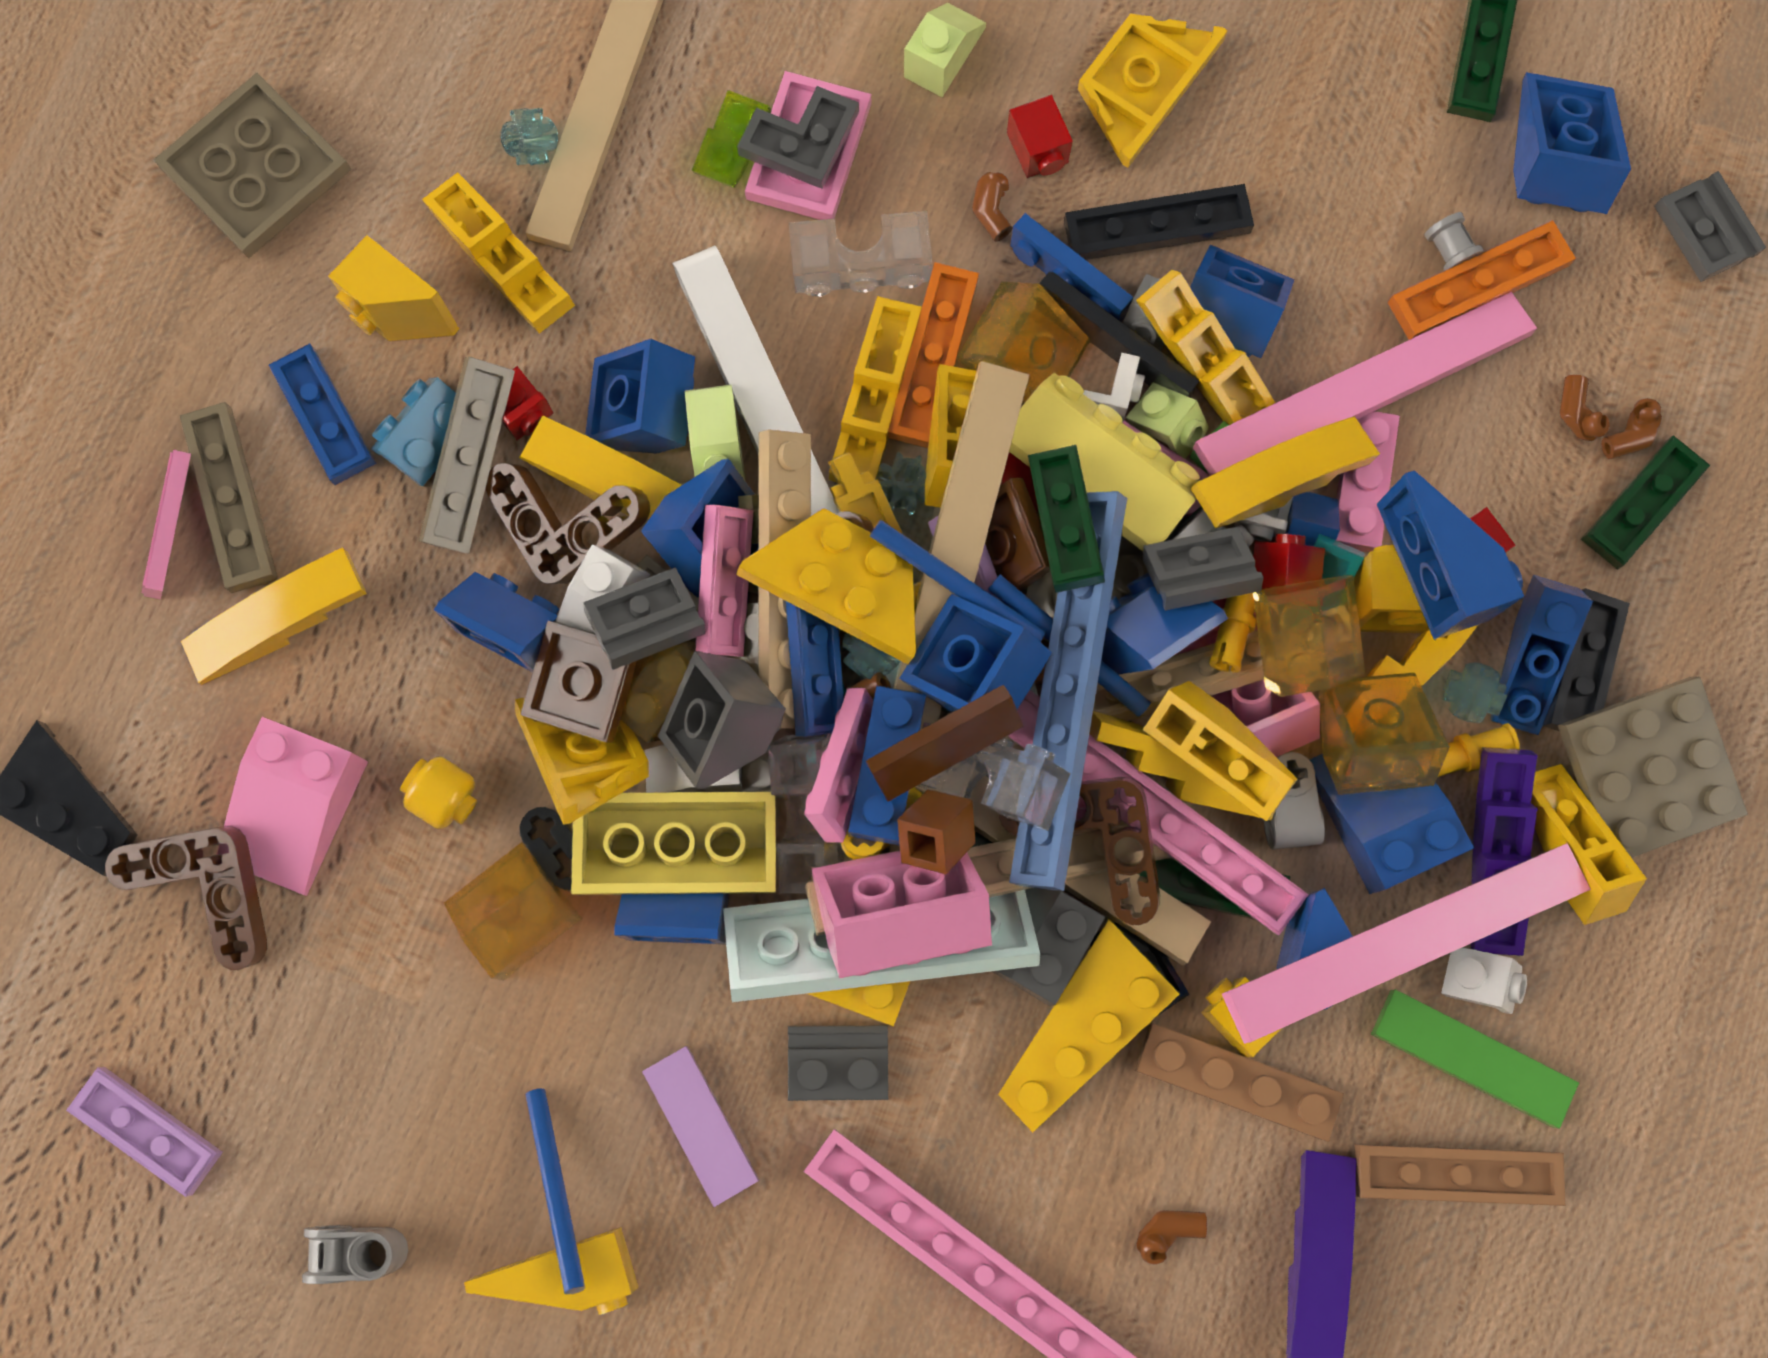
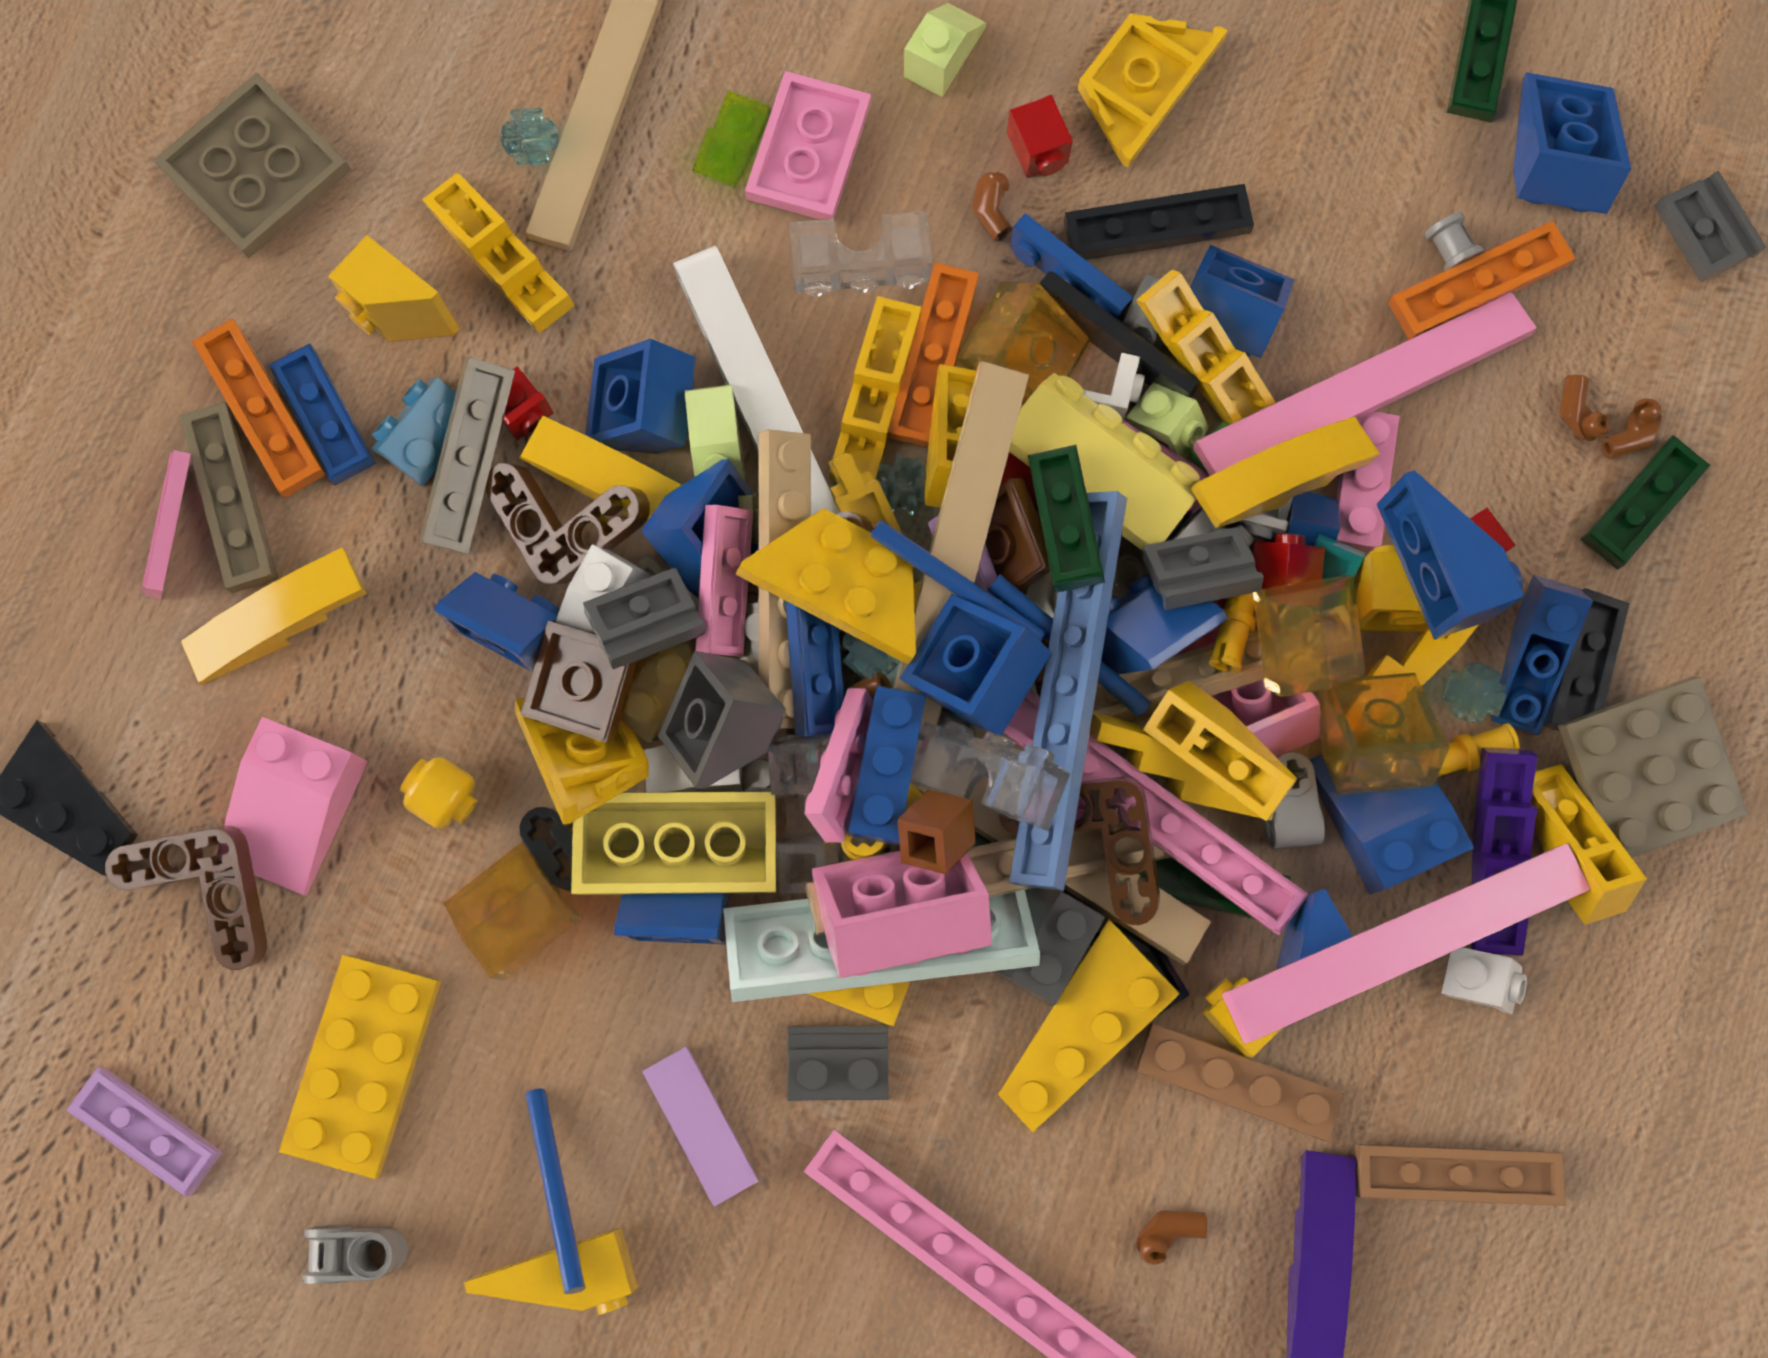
(259, 408): none -> orange plate
(360, 1067): none -> yellow plate
(806, 148): dark grey plate -> none
(945, 743): reddish brown tile -> none
(1475, 1059): bright green tile -> none

